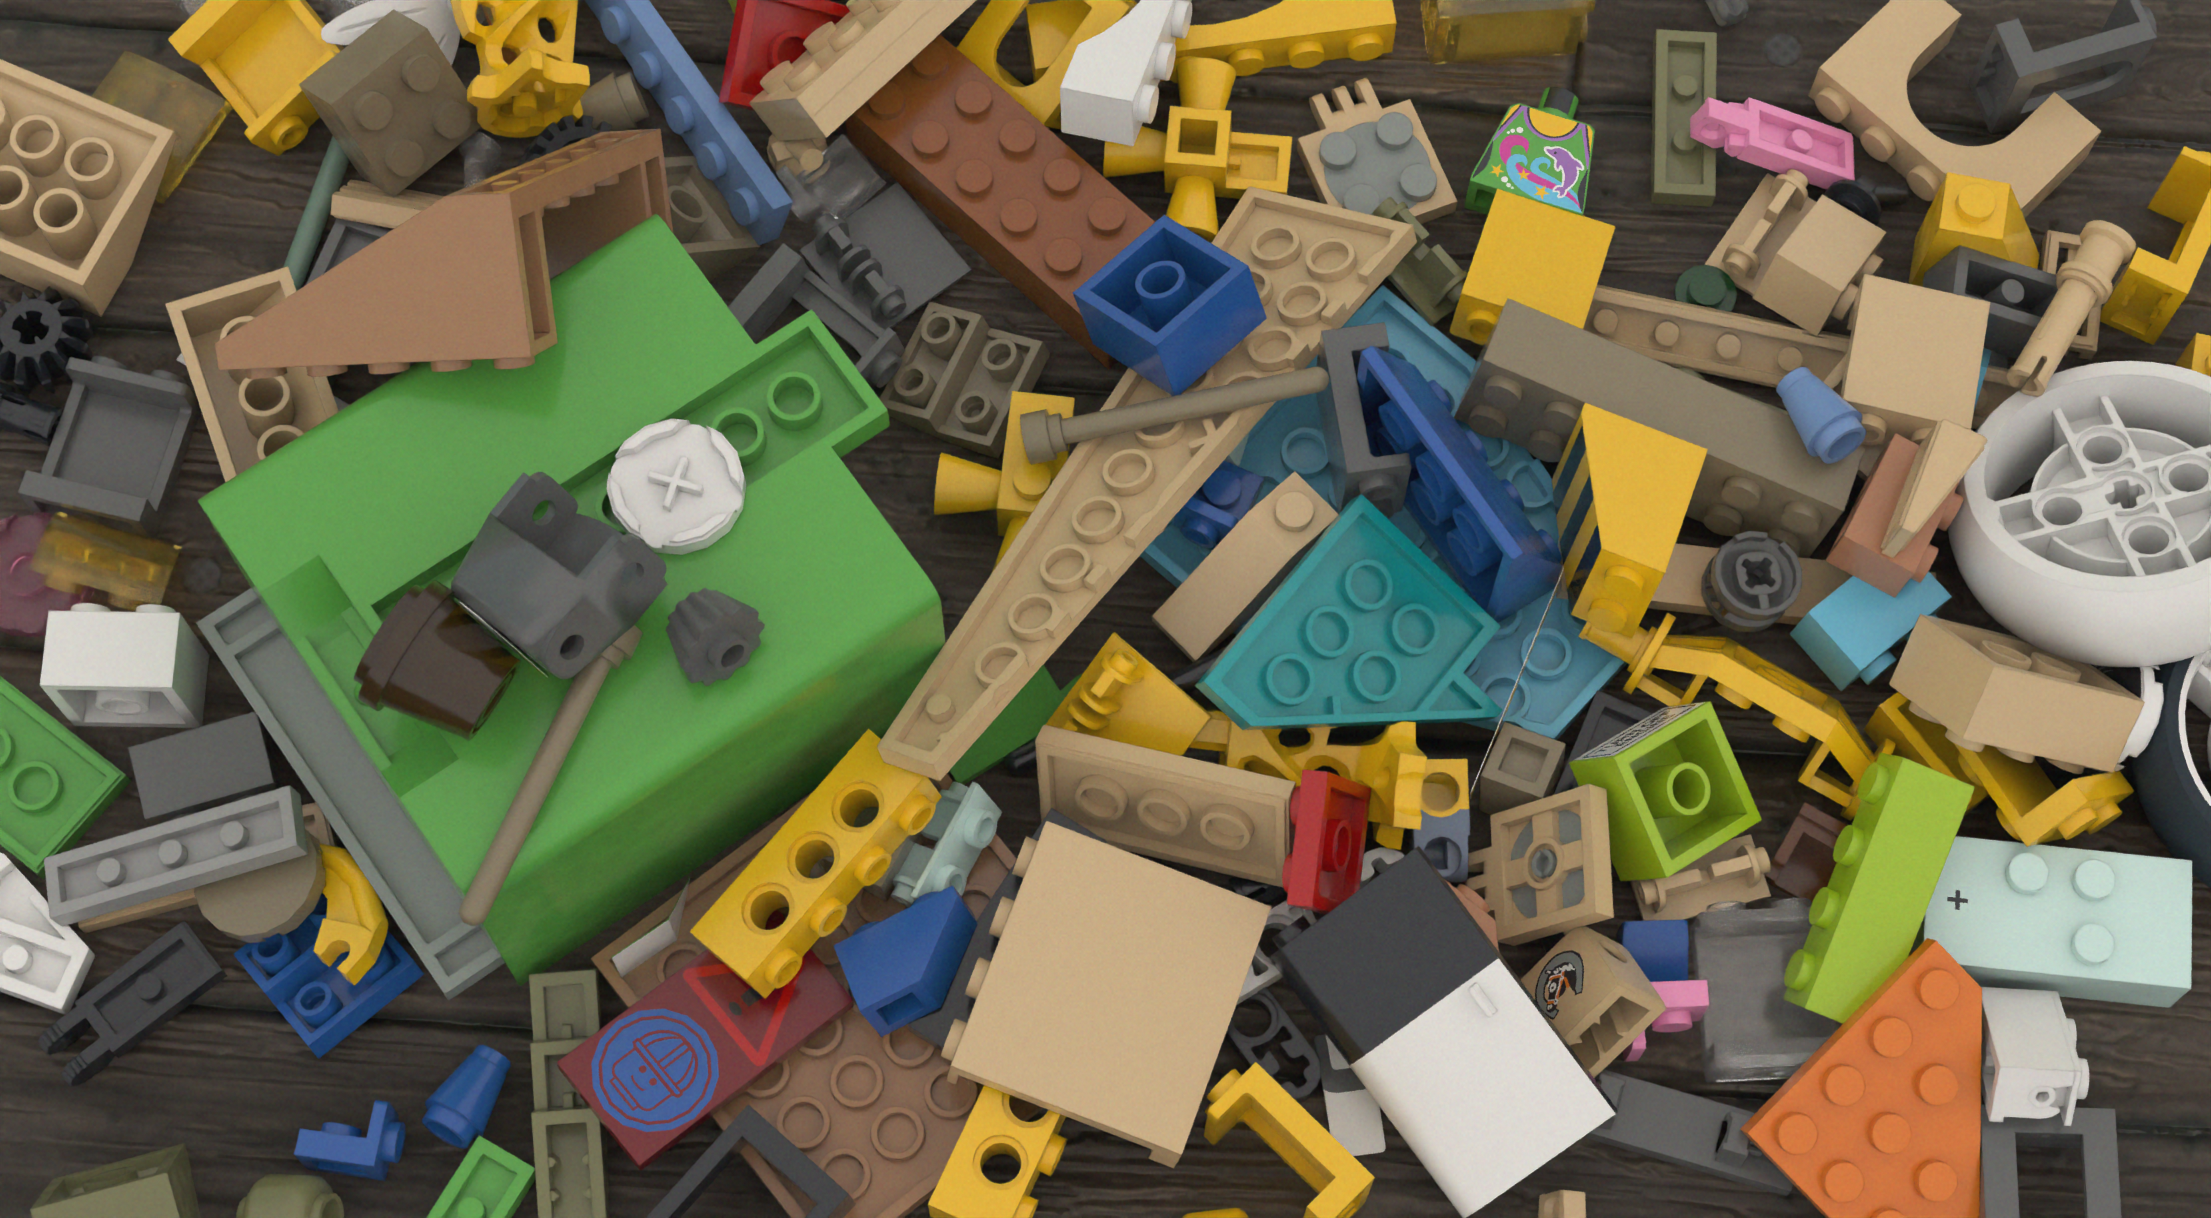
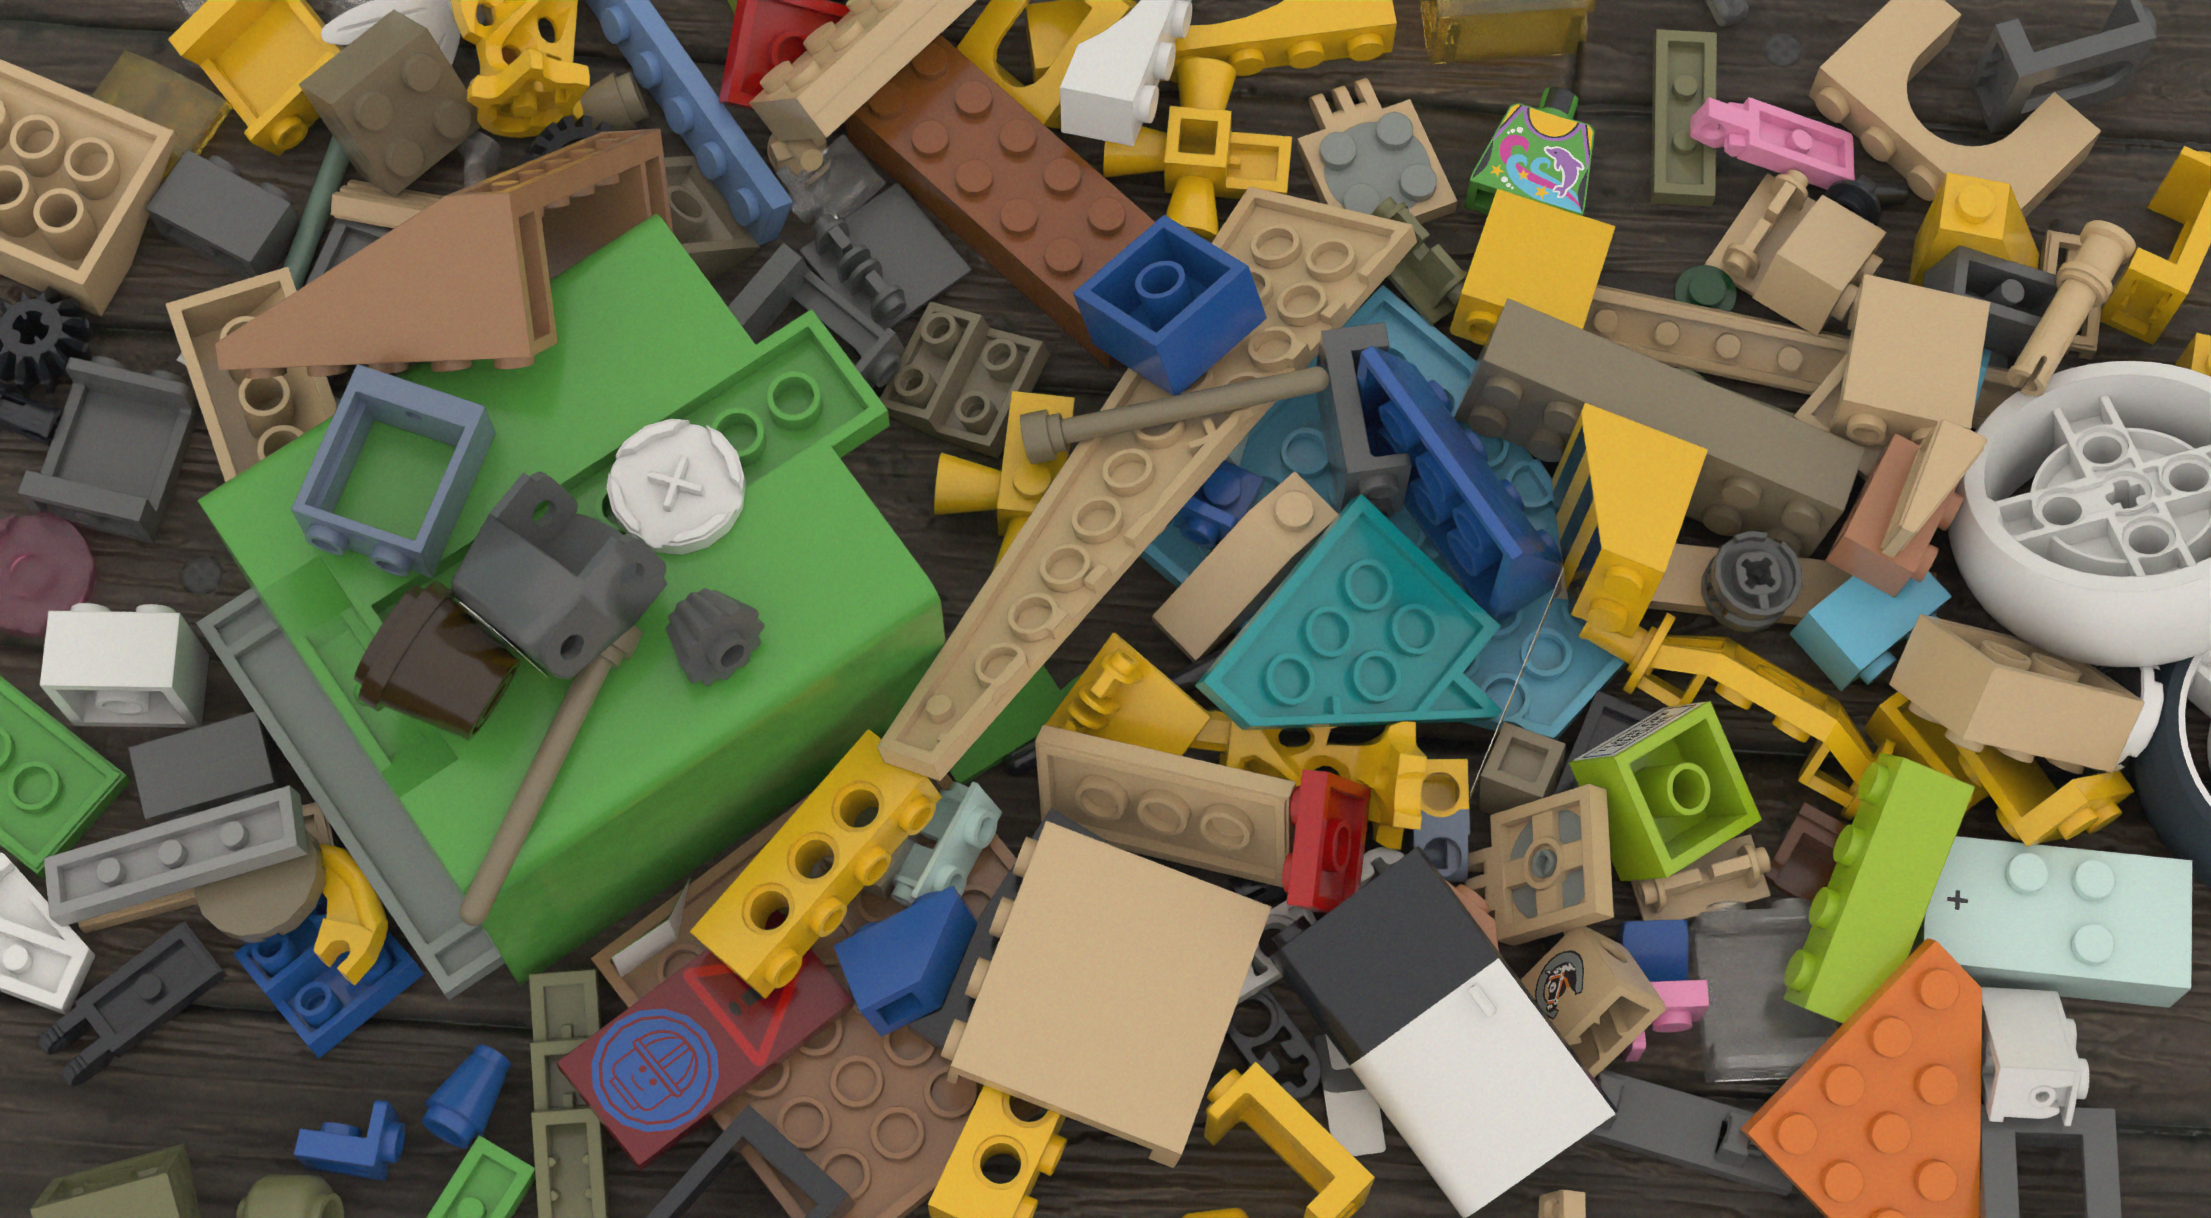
(105, 558): clear yellow slope -> none
(224, 216): none -> dark grey brick
(414, 408): none -> sand blue window
(1821, 416): medium blue cone -> none

